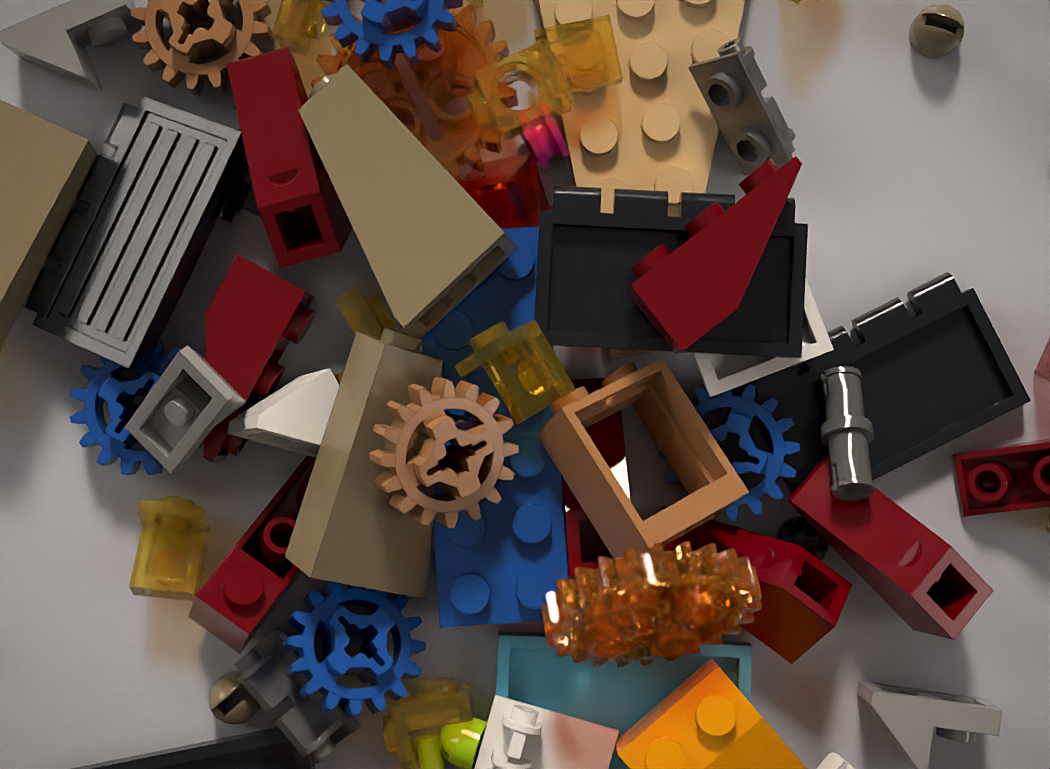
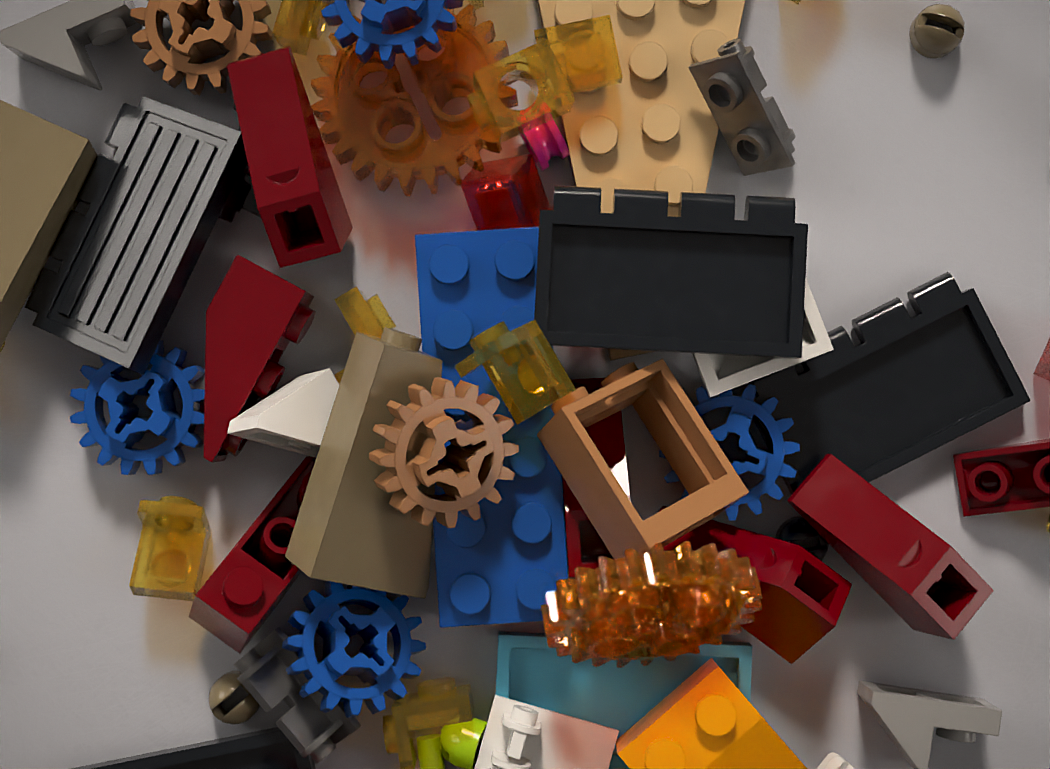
(183, 409): light grey slope -> none
(408, 212): dark tan slope -> none
(708, 274): dark red slope -> none
(847, 433): dark grey pin -> none

